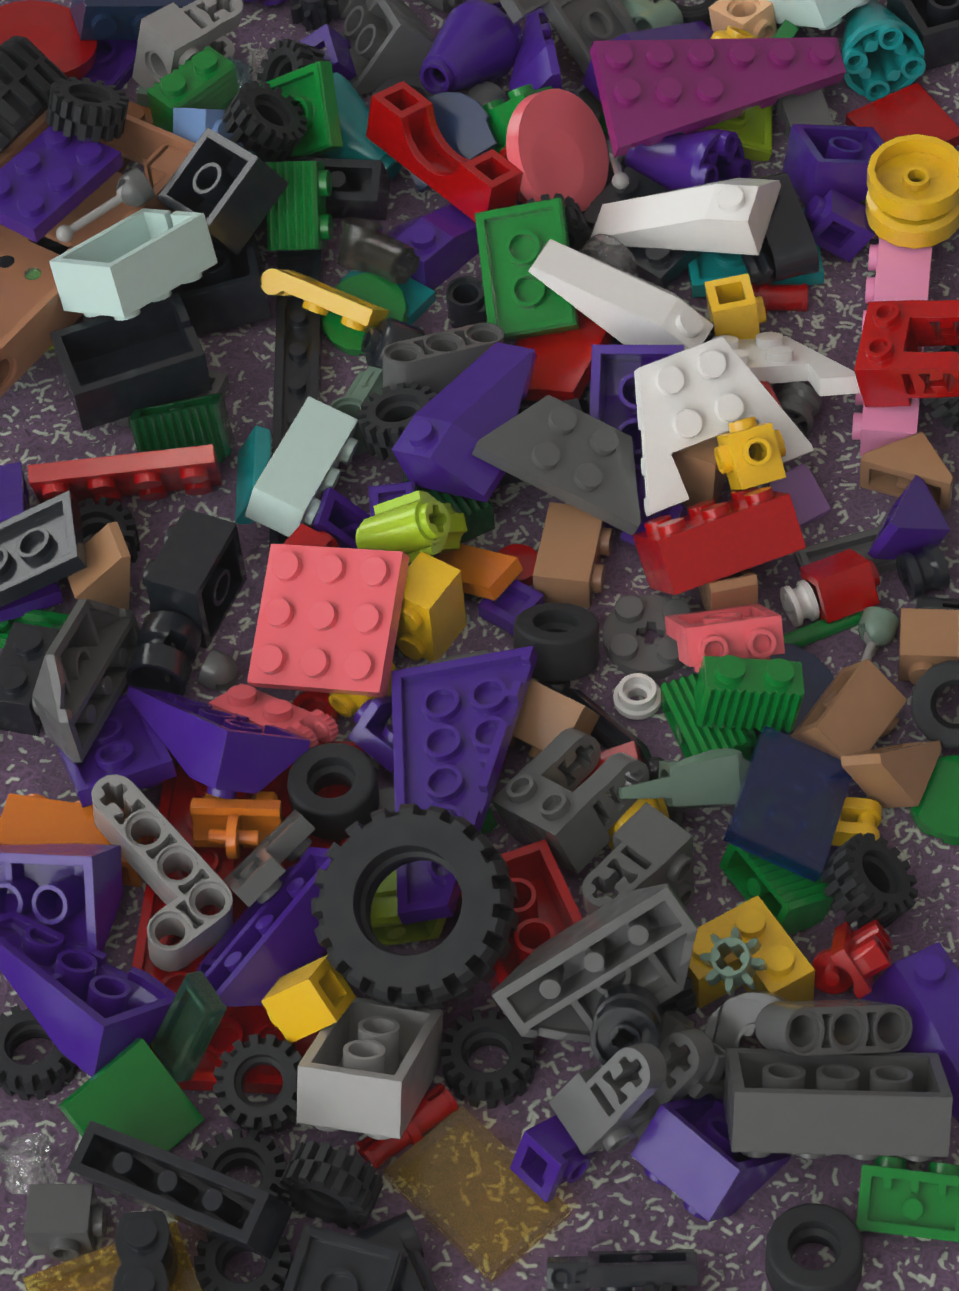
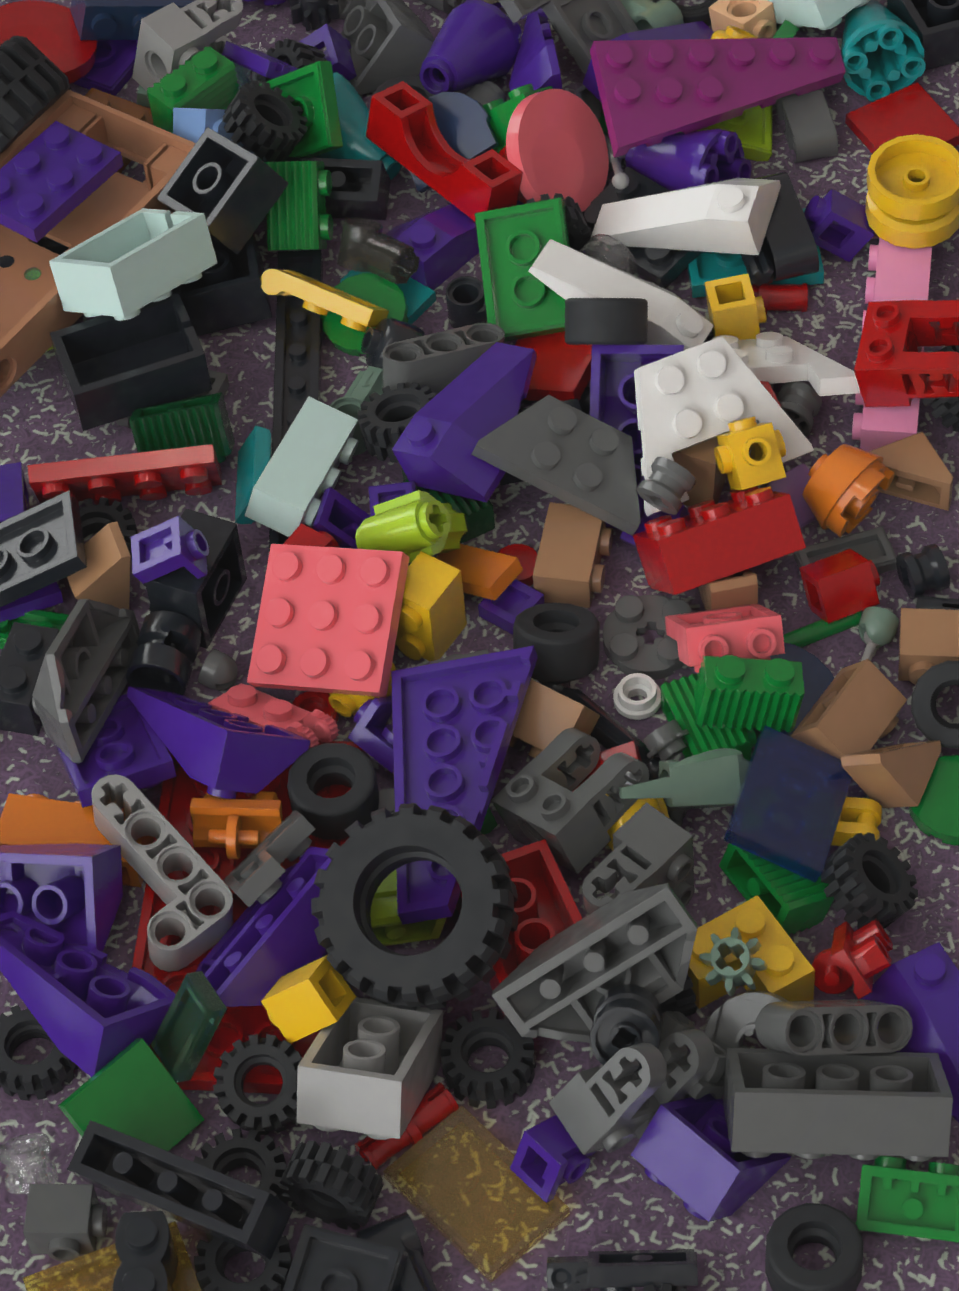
(87, 109): black tyre -> none
(131, 189): hinge -> none
(168, 549): none -> dark purple bracket
(256, 61): none -> dark purple tile
(606, 321): none -> black tyre
(666, 485): none -> dark grey wheel
(666, 741): none -> dark grey plate
(799, 603): white bush -> none
(829, 159): dark purple slope -> none
(845, 487): none -> orange cone
(910, 524): dark purple slope -> none

